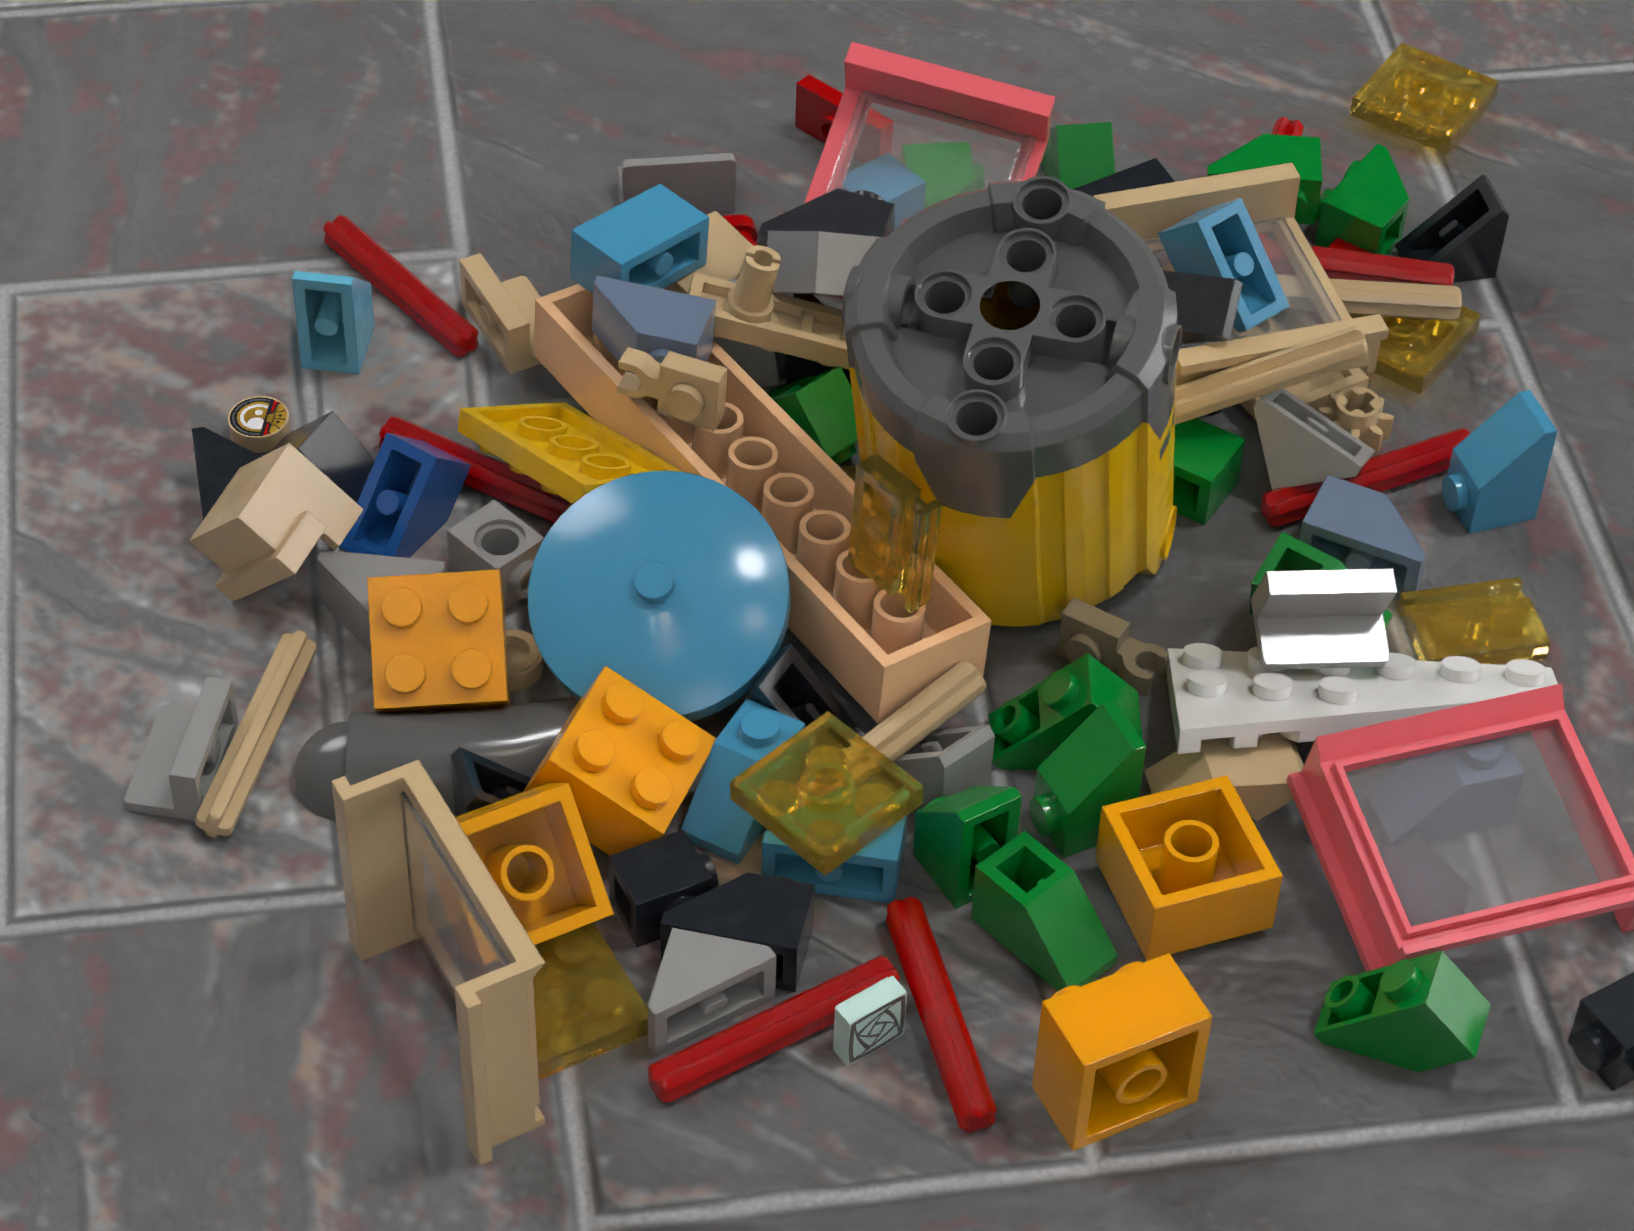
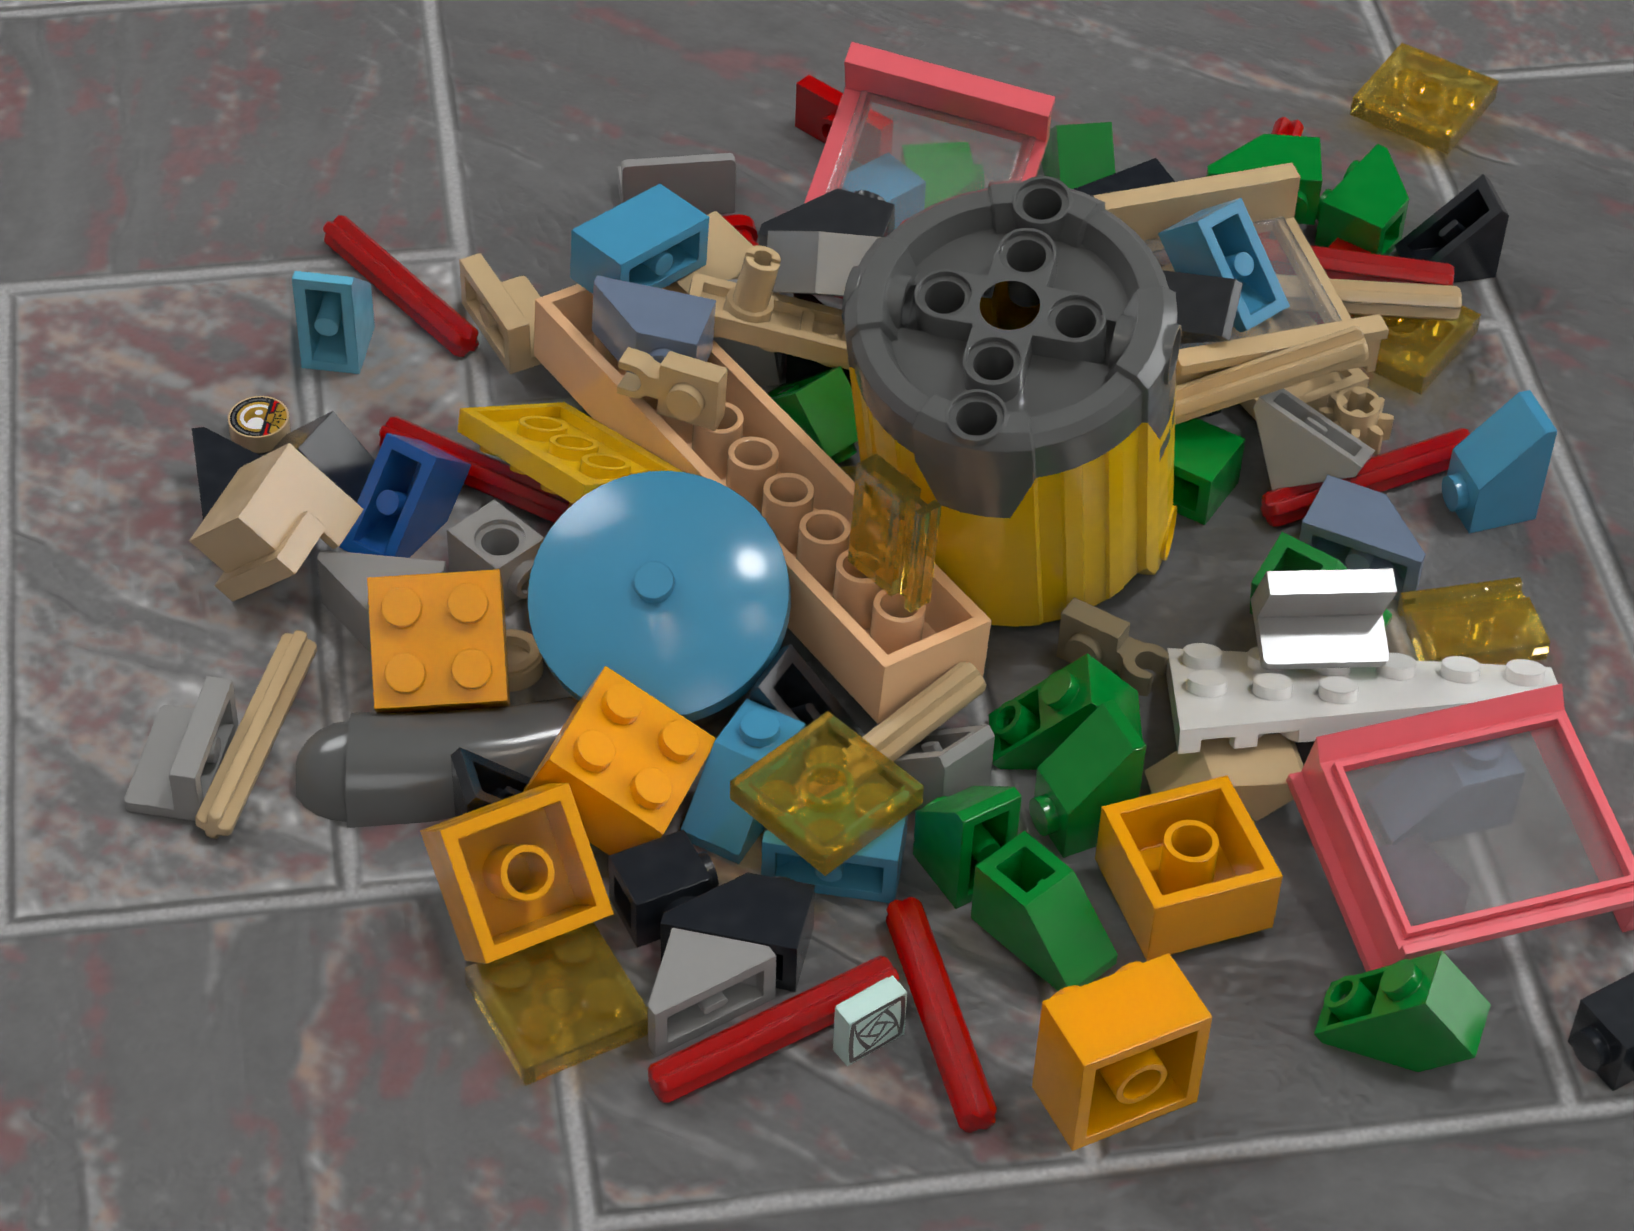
(421, 879): tan piece -> none

